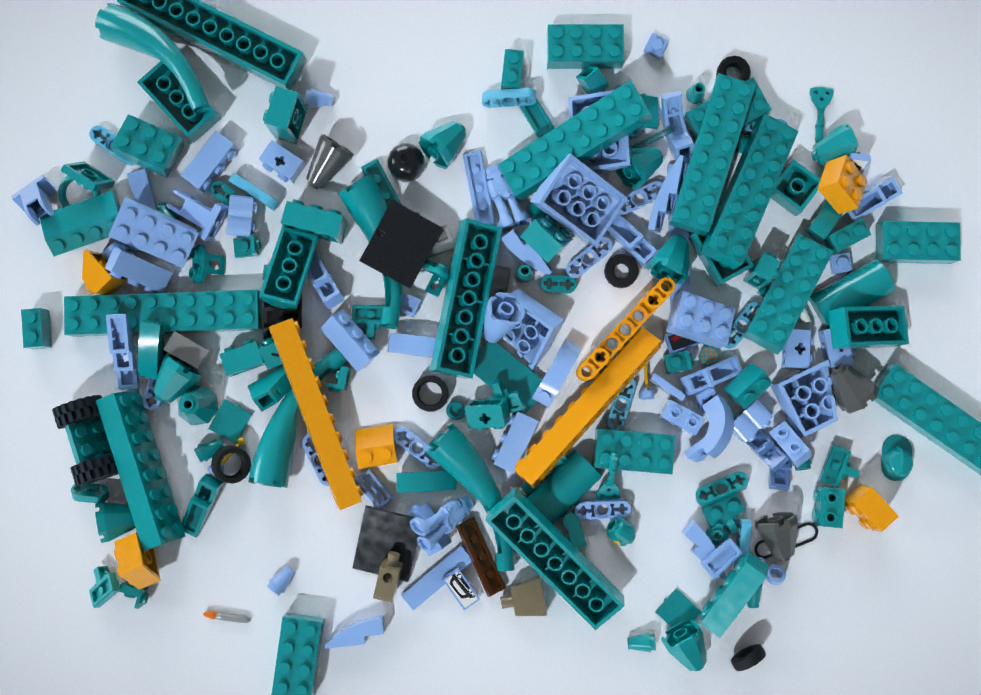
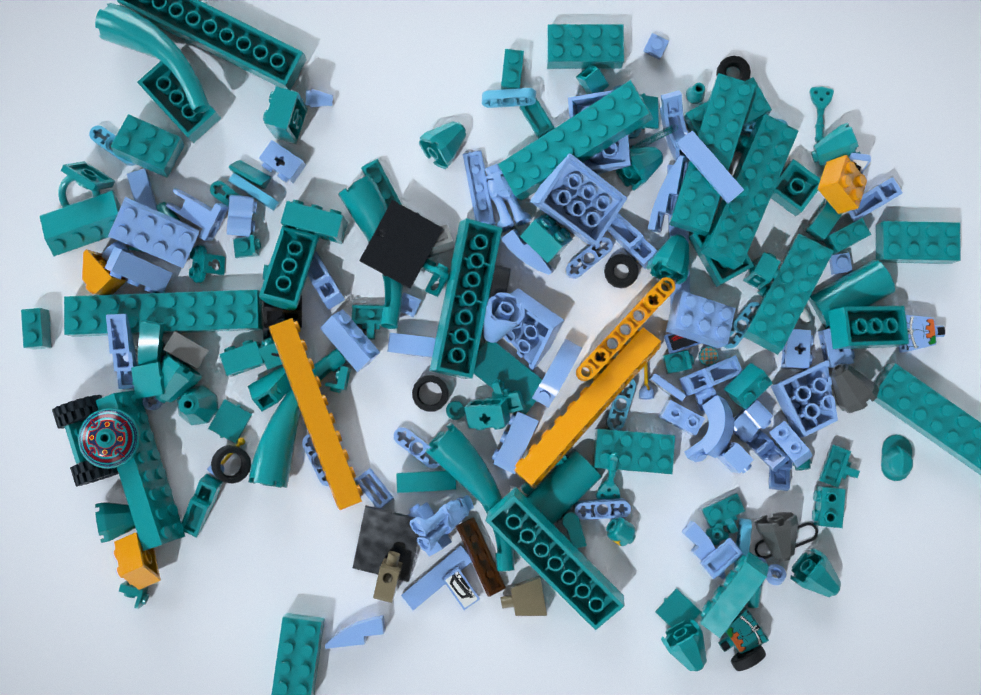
(35, 199): light blue piece -> none
(90, 493): teal beam -> none
(105, 586): teal hinge -> none
(122, 441): none -> dish
(148, 380): none -> teal piece
(207, 450): teal cone -> none
(209, 161): light blue brick -> none
(227, 617): light grey piece -> none
(250, 173): none -> teal slope
(280, 581): light blue cone -> none
(327, 161): dark grey cone -> none
(375, 446): light orange slope -> none
(406, 162): black cylinder -> none
(524, 278): teal cone -> none
(534, 211): teal tile -> none
(558, 279): teal beam -> none
(642, 642): teal cone -> none
(648, 188): light blue beam -> none
(710, 167): none -> light blue tile
(723, 481): teal beam -> none
(735, 458): none -> light blue brick
(743, 633): none -> teal torso
(816, 574): none -> teal cone
(870, 508): light orange brick -> none
(921, 333): none -> light blue torso

